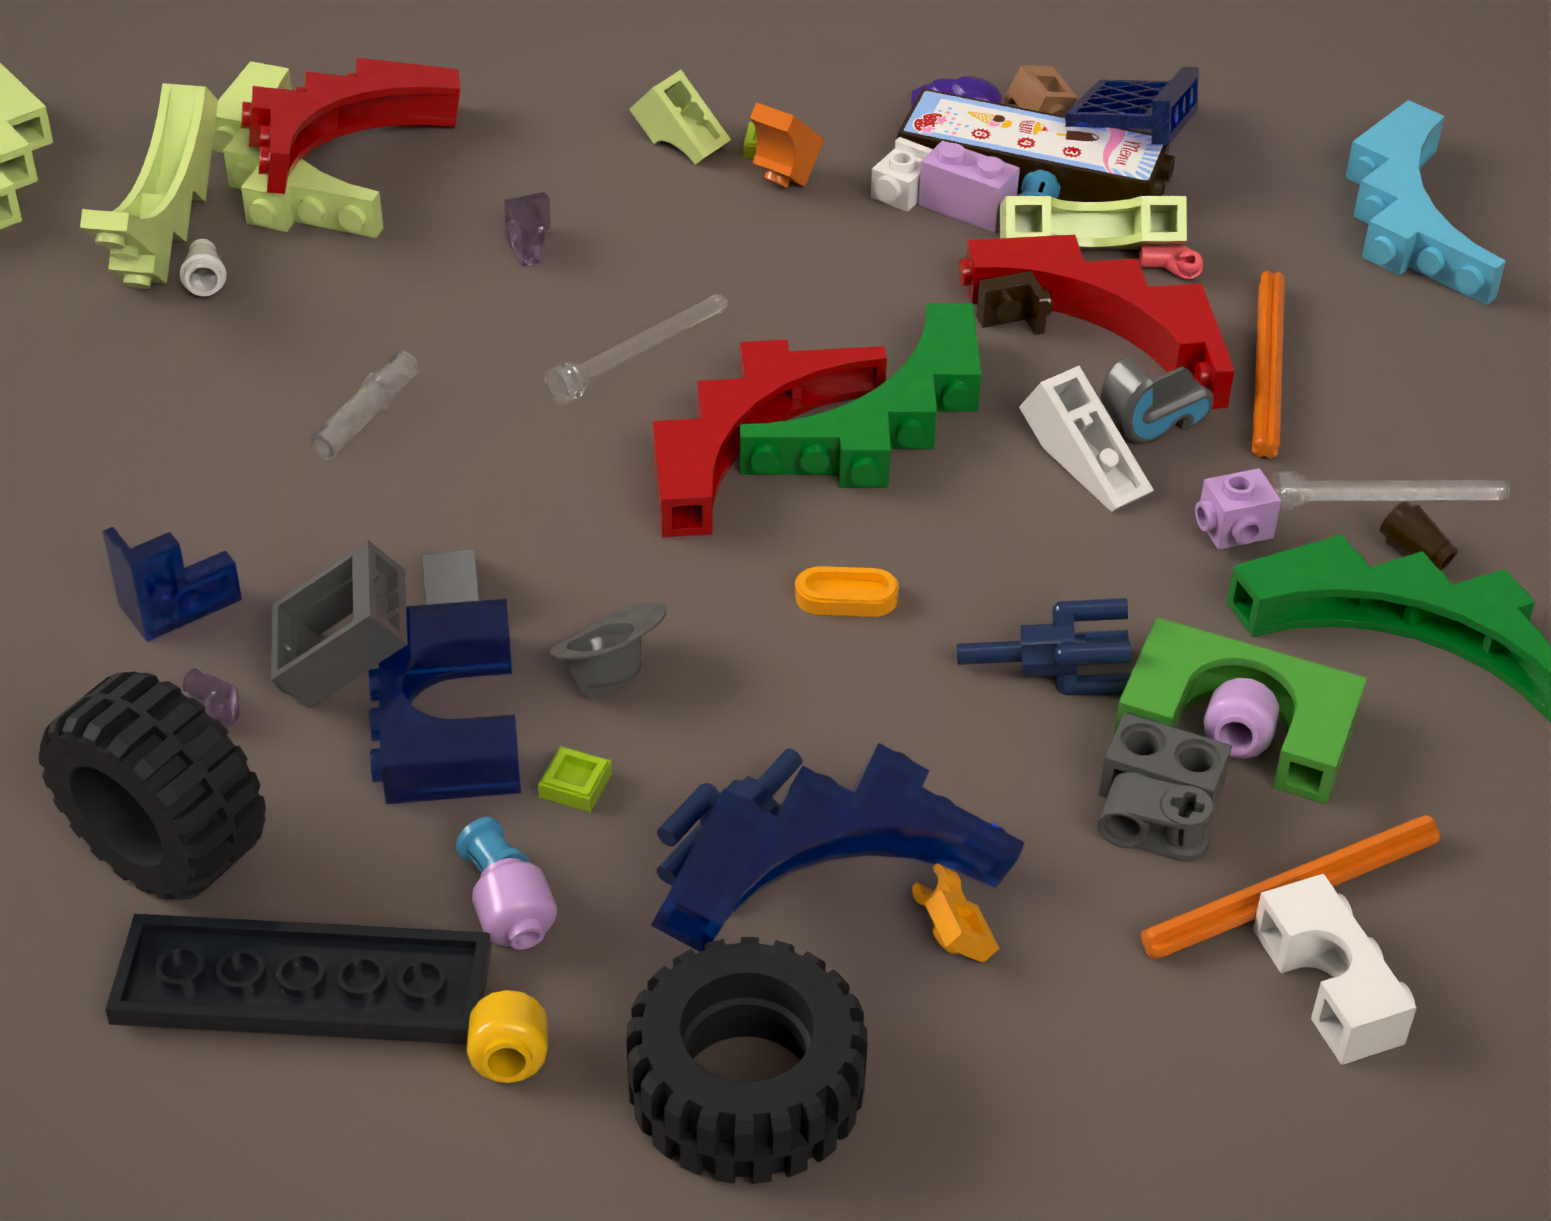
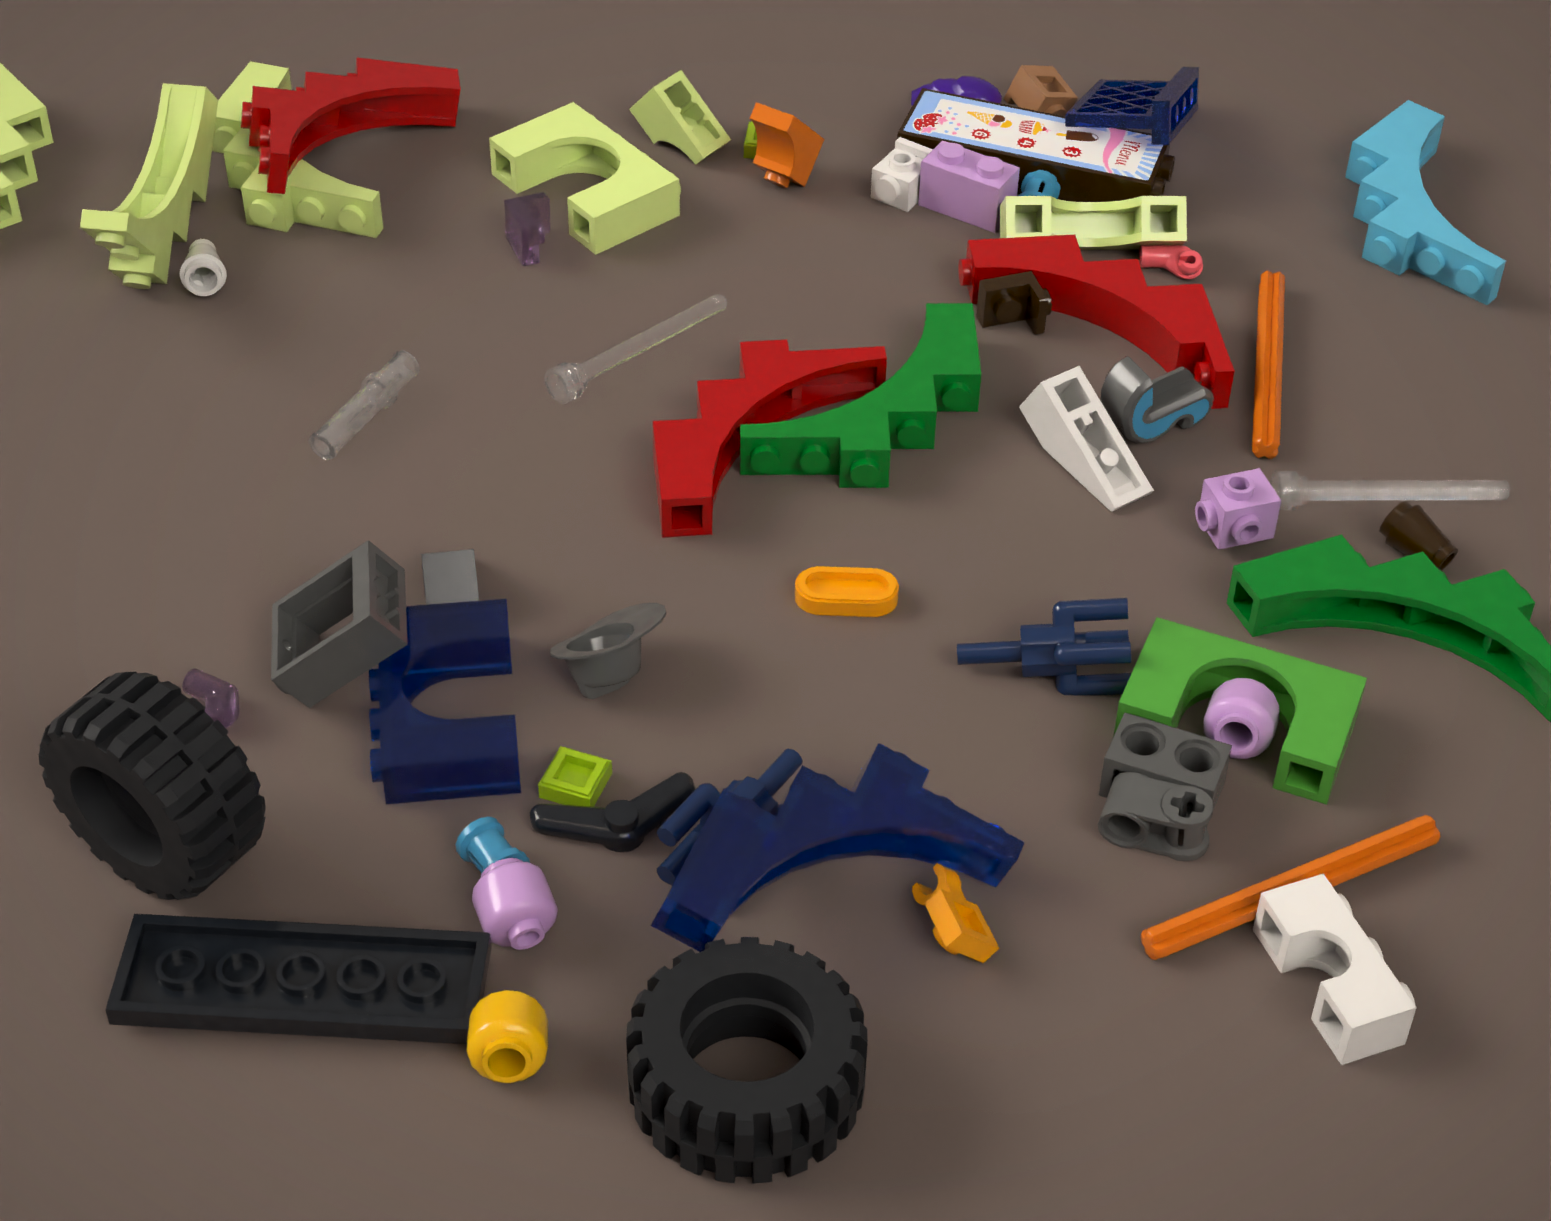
(162, 593): clear blue panel -> none
(570, 141): none -> yellowish green arch
(622, 822): none -> black piece

